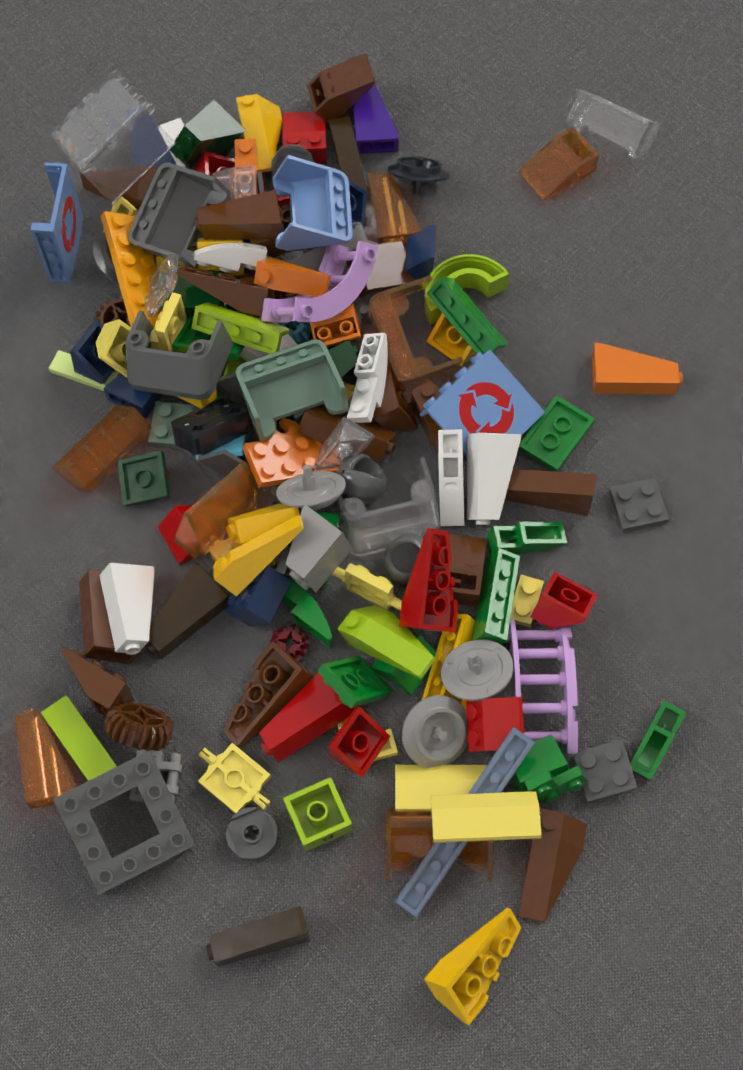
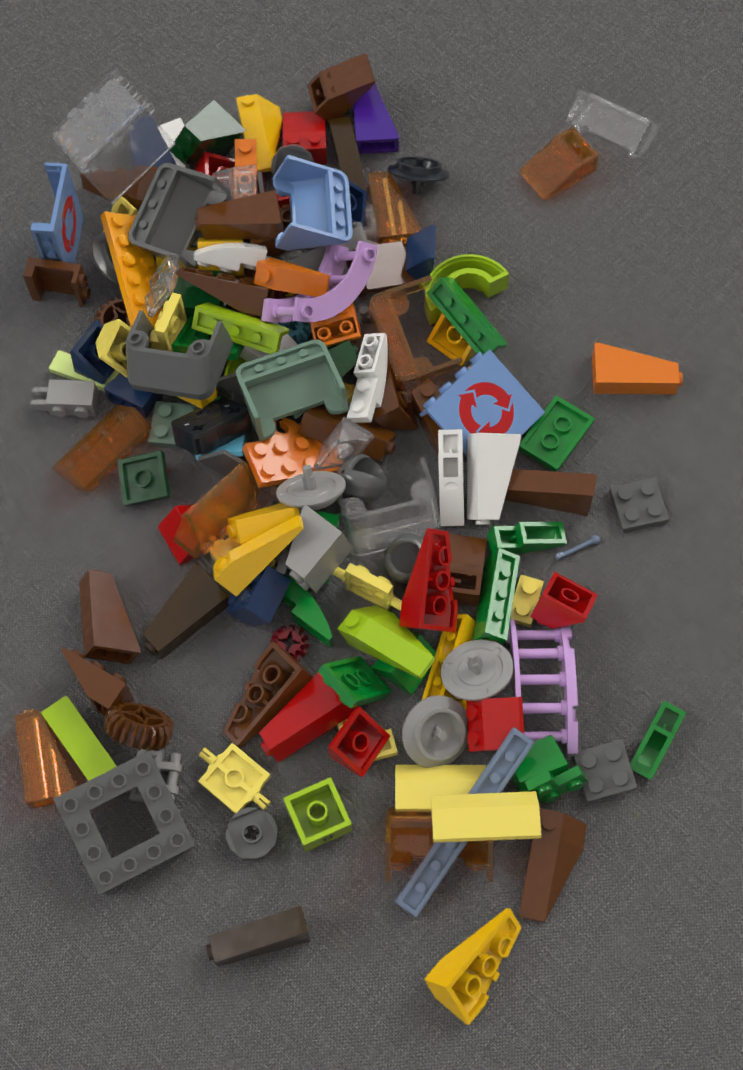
(56, 276): none -> reddish brown panel
(67, 398): none -> light grey hinge
(128, 604): white slope -> none
(595, 539): none -> sand blue hinge

